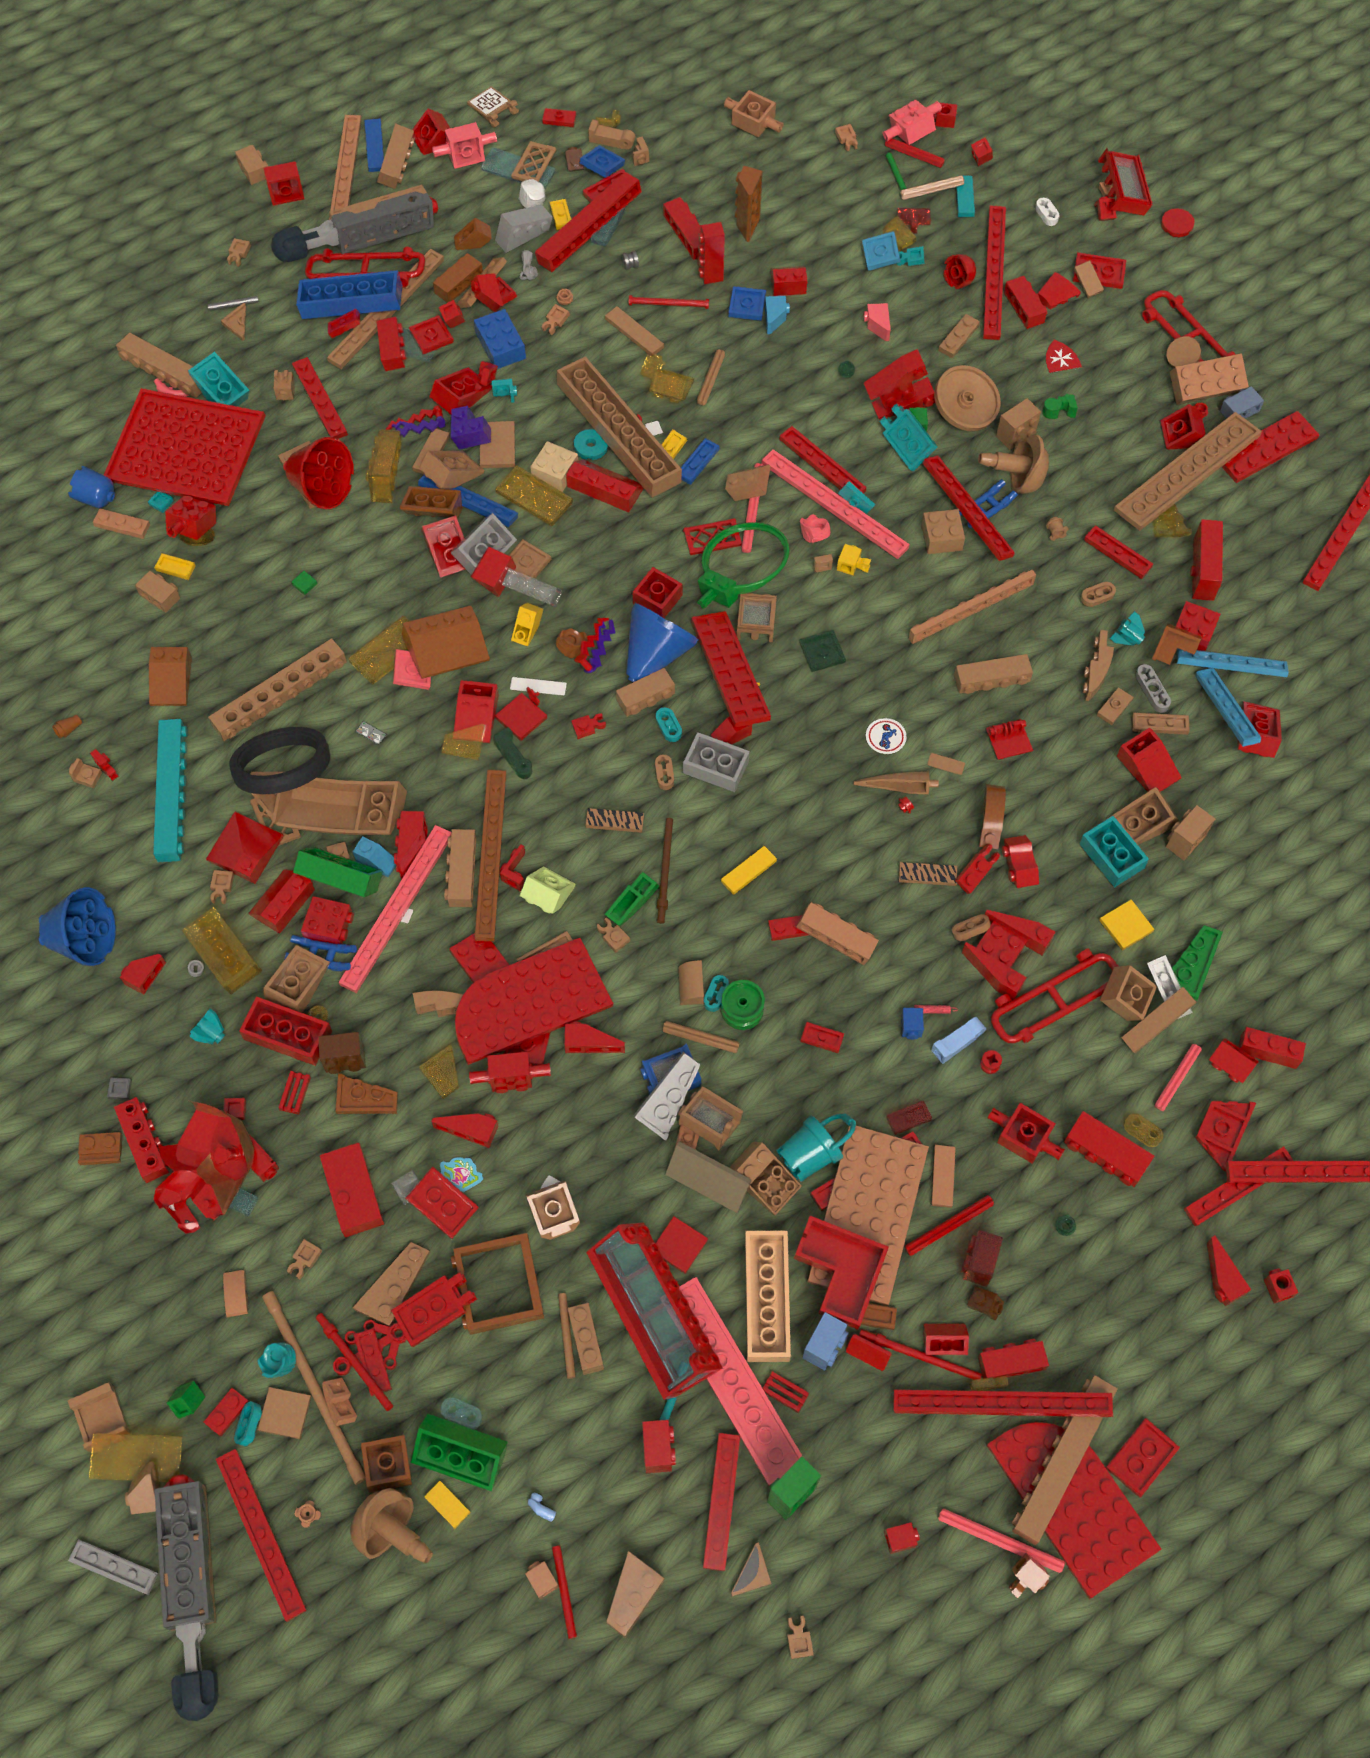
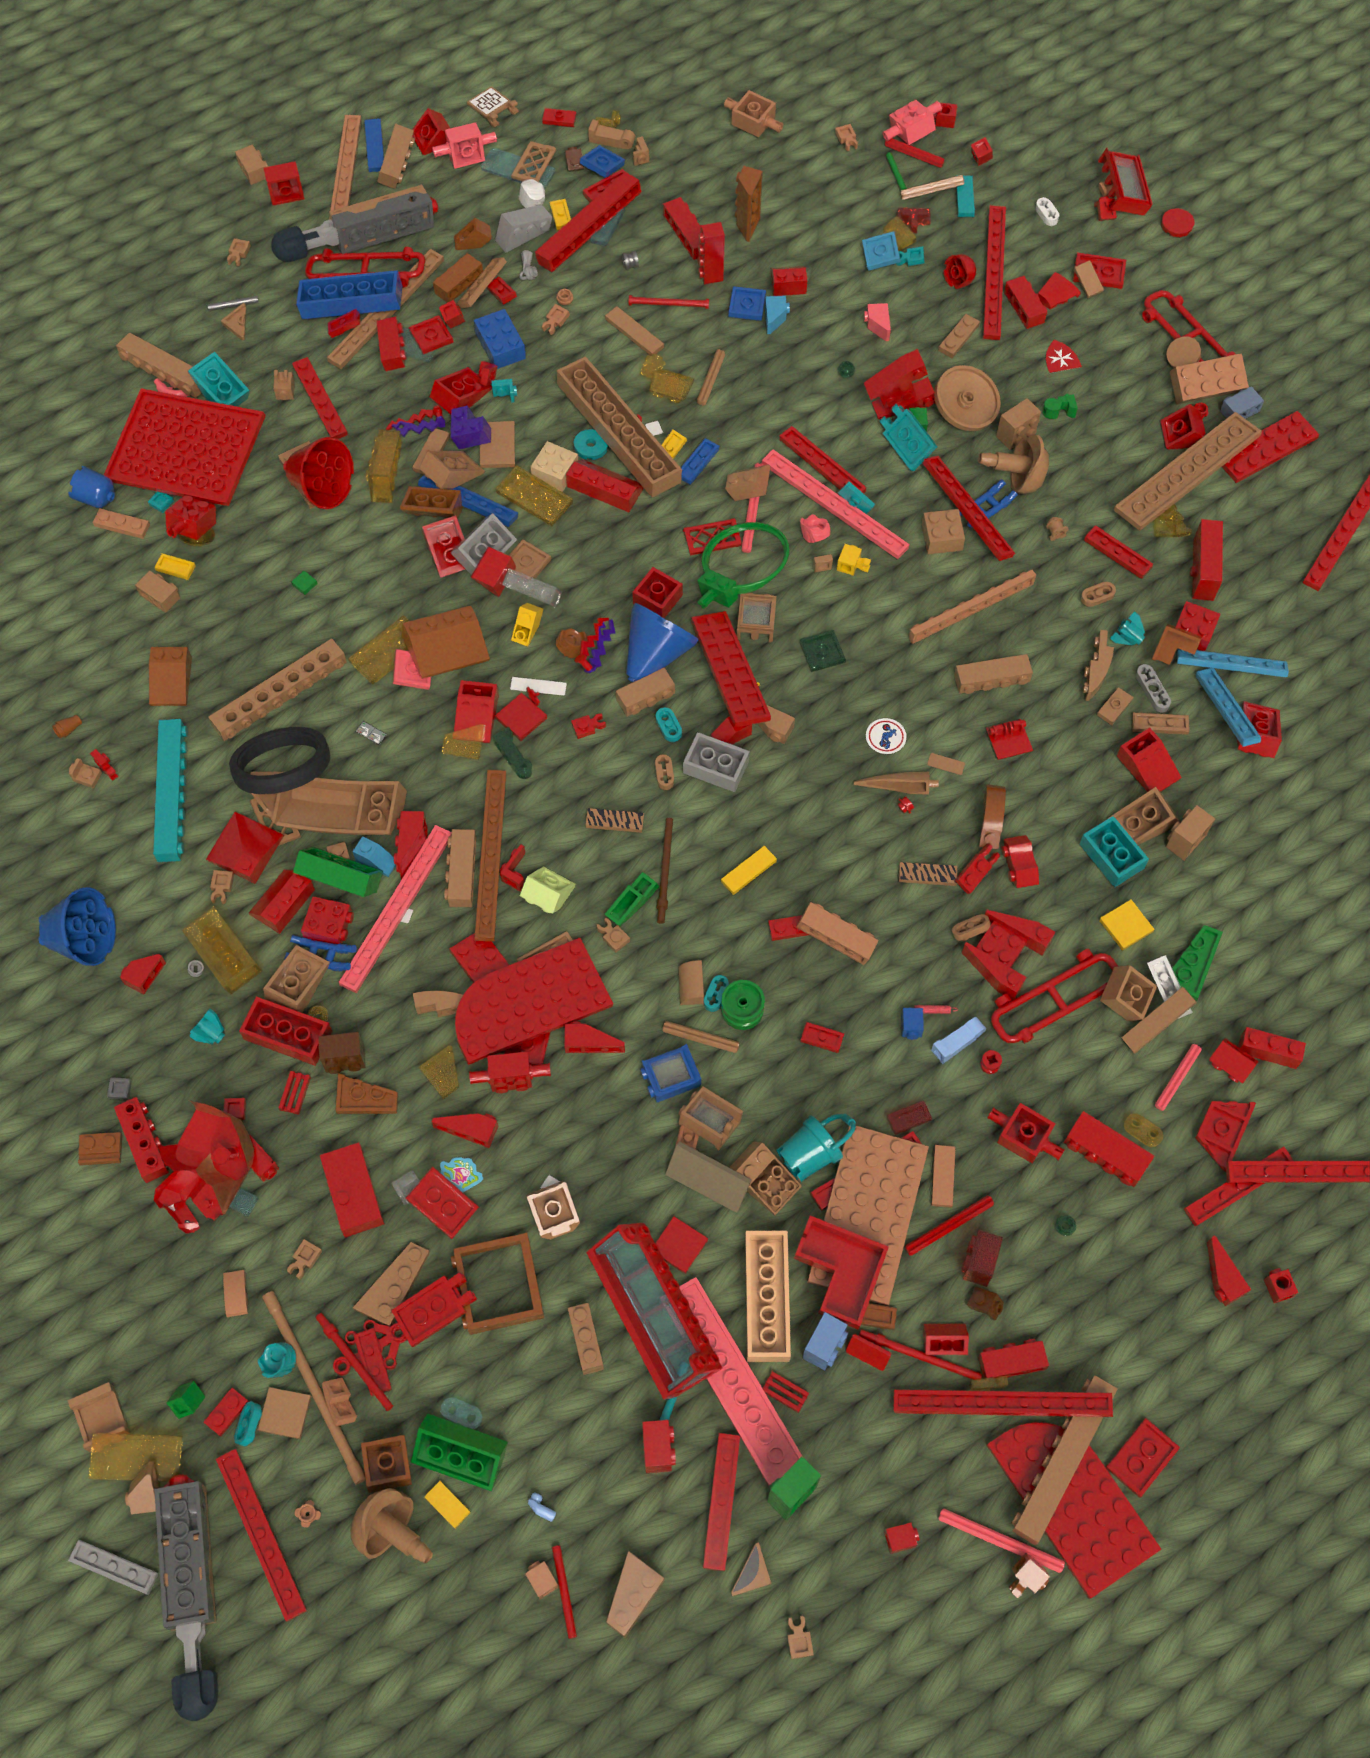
(487, 291): red slope -> none
(566, 1333): medium nougat bar -> none
(665, 1100): wing -> none
(779, 726): none -> medium nougat slope

